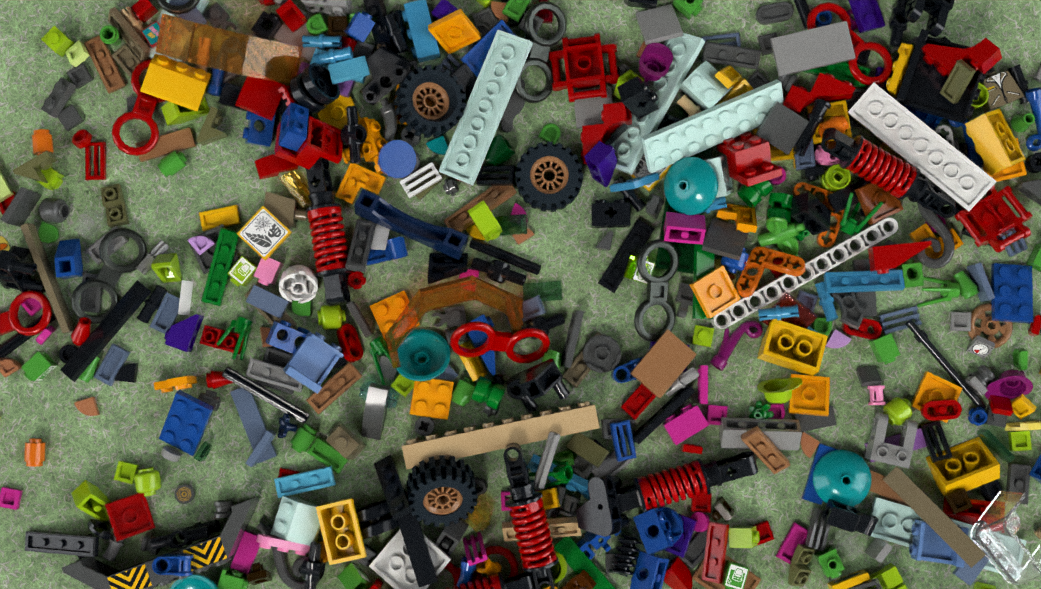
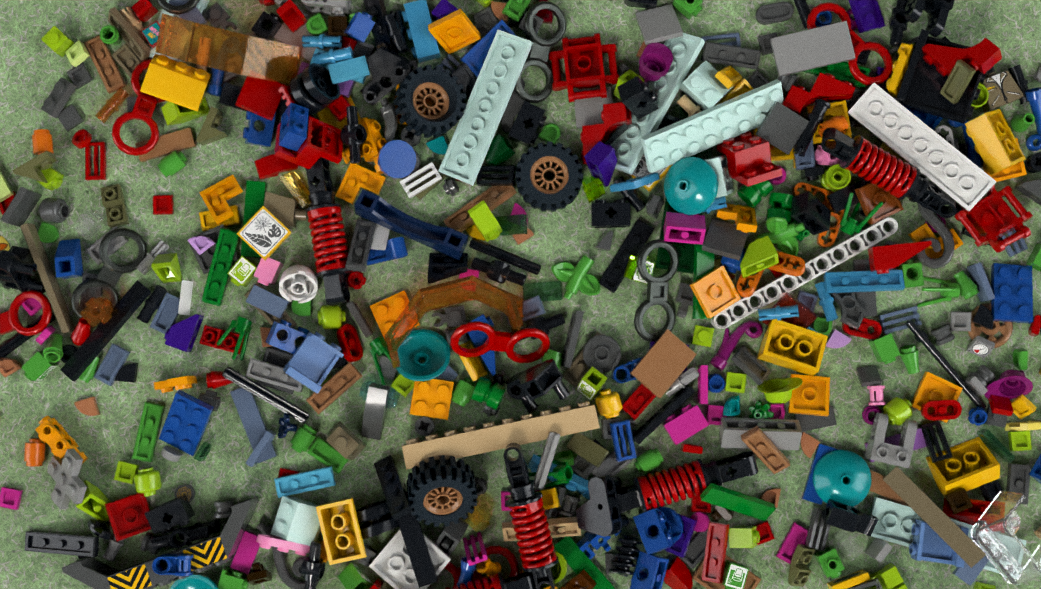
(54, 349): none -> bright green cone
(57, 438): none -> light orange brick
(65, 474): none -> light grey plate
(91, 312): none -> clear orange brick
(112, 105): none -> clear orange pin
(148, 432): none -> bright green tile
(159, 516): none -> black brick
(162, 204): none -> red tile
(217, 196): none -> light orange plate
(253, 202): none -> green tile
(339, 107): none -> red tile
(527, 113): none -> black brick
(577, 277): none -> bright green plant
(591, 383): none -> lime brick
(593, 189): none -> clear neon green tile
(608, 403): none -> yellow head
(648, 461): none -> bright green brick
(716, 383): none -> blue plate
(732, 406): none -> teal tile
(735, 382): none -> lime plate
(737, 502): none -> green tile
(751, 365): none -> dark grey tile
(759, 256): none -> lime slope
(771, 496): none -> nougat tile
(867, 410): none -> magenta plate
(910, 358): none -> bright green cone
(942, 334): none -> dark grey wheel
(983, 318): none -> black tile

